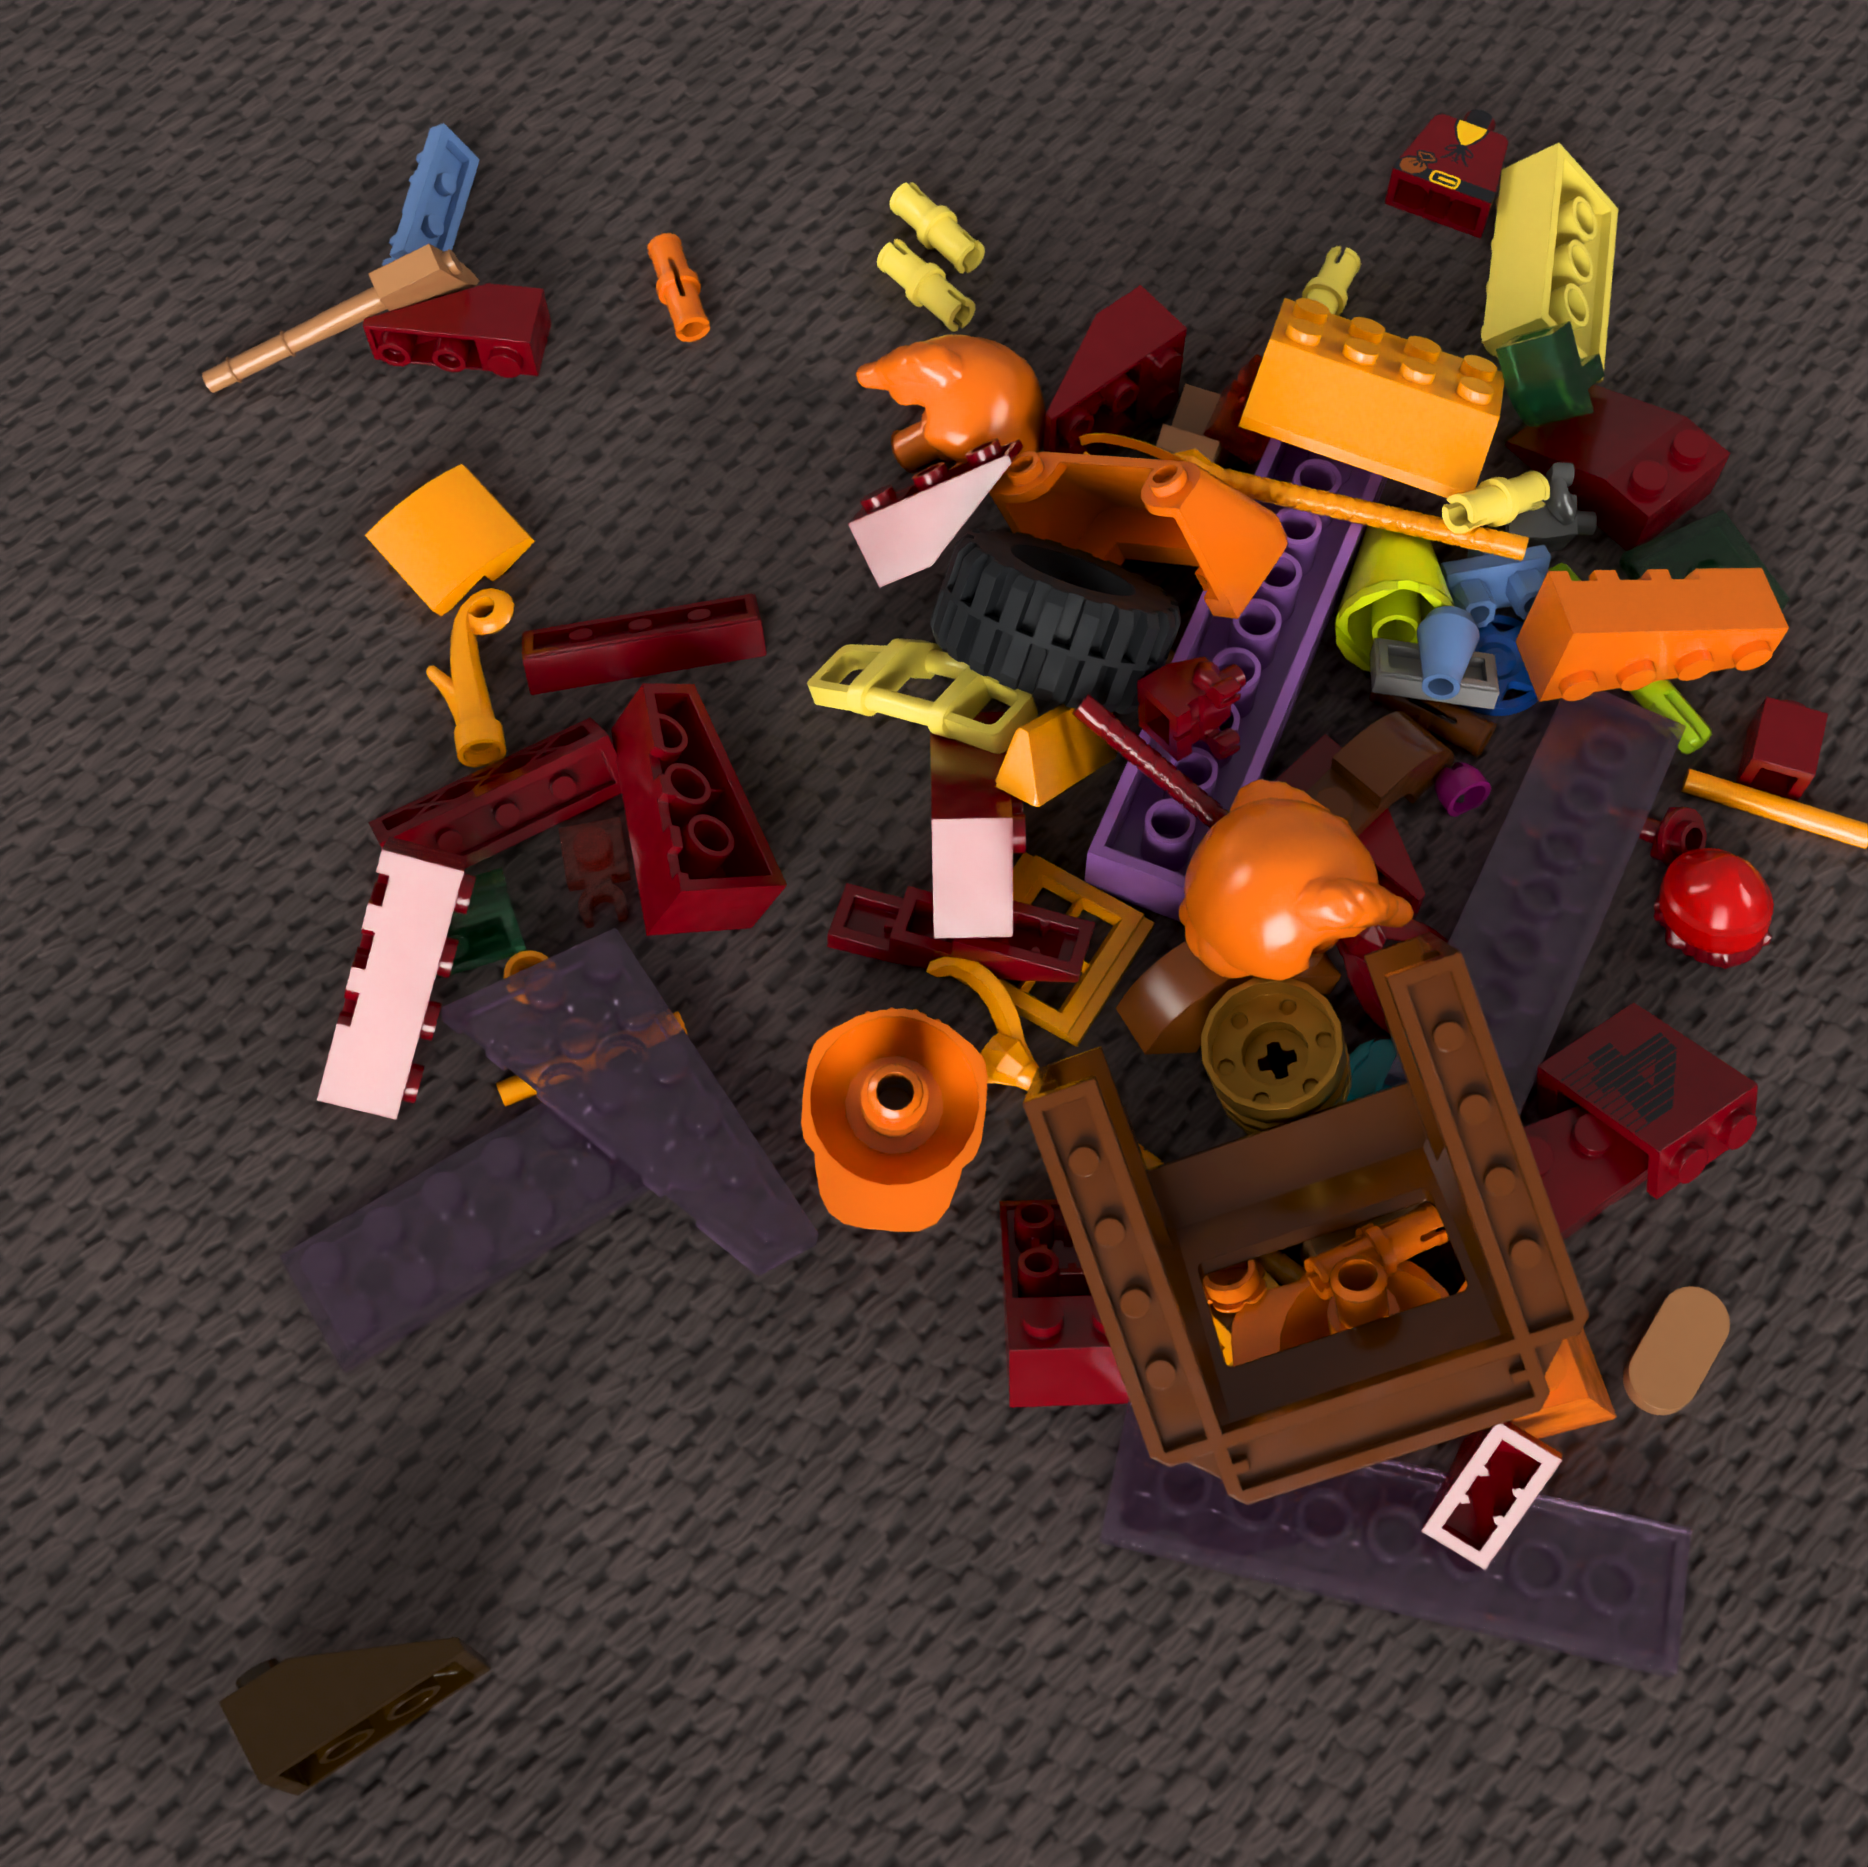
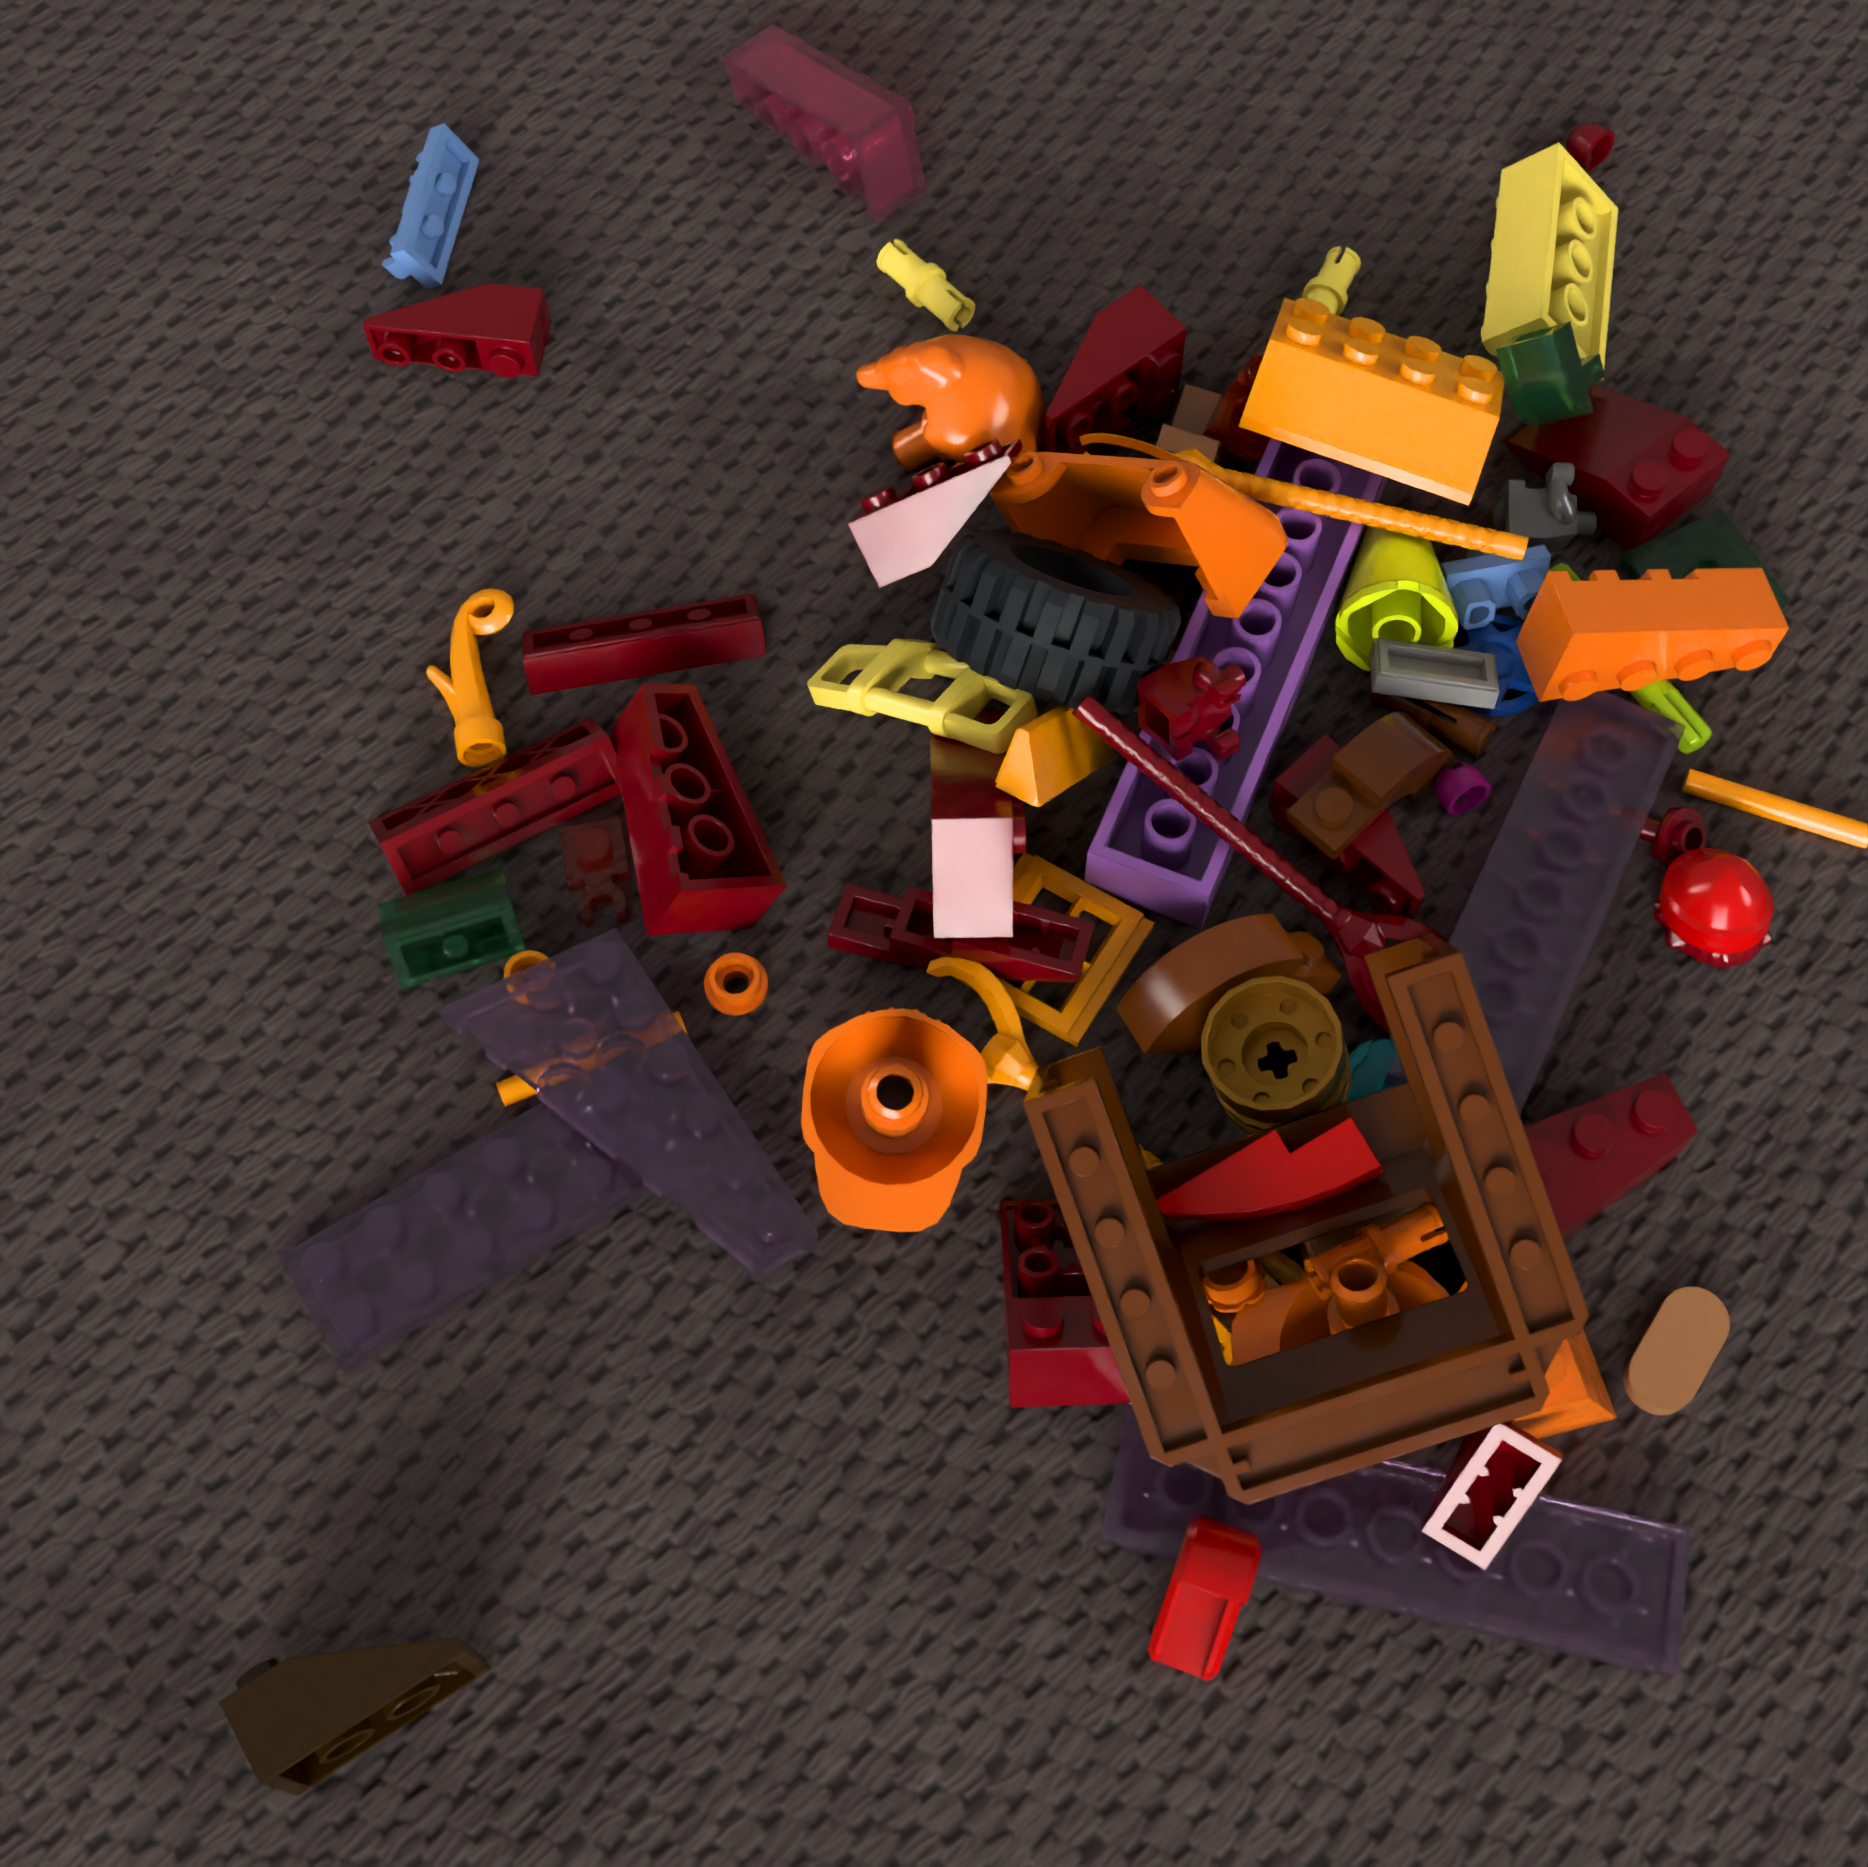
(394, 977): wedge -> none
(401, 283): medium nougat piece -> none
(449, 538): light orange slope -> none
(685, 310): orange pin -> none
(730, 967): none -> orange plate
(831, 117): none -> clear pink wedge
(937, 227): light yellow pin -> none
(1205, 1596): none -> red animal
(1273, 1180): none -> red slope
(1280, 885): orange piece -> none
(1445, 649): medium blue cone -> none
(1451, 172): dark red torso -> none
(1495, 502): light yellow pin -> none
(1590, 140): none -> dark red hinge
(1654, 1092): dark red panel -> none
(1782, 748): dark red brick -> none

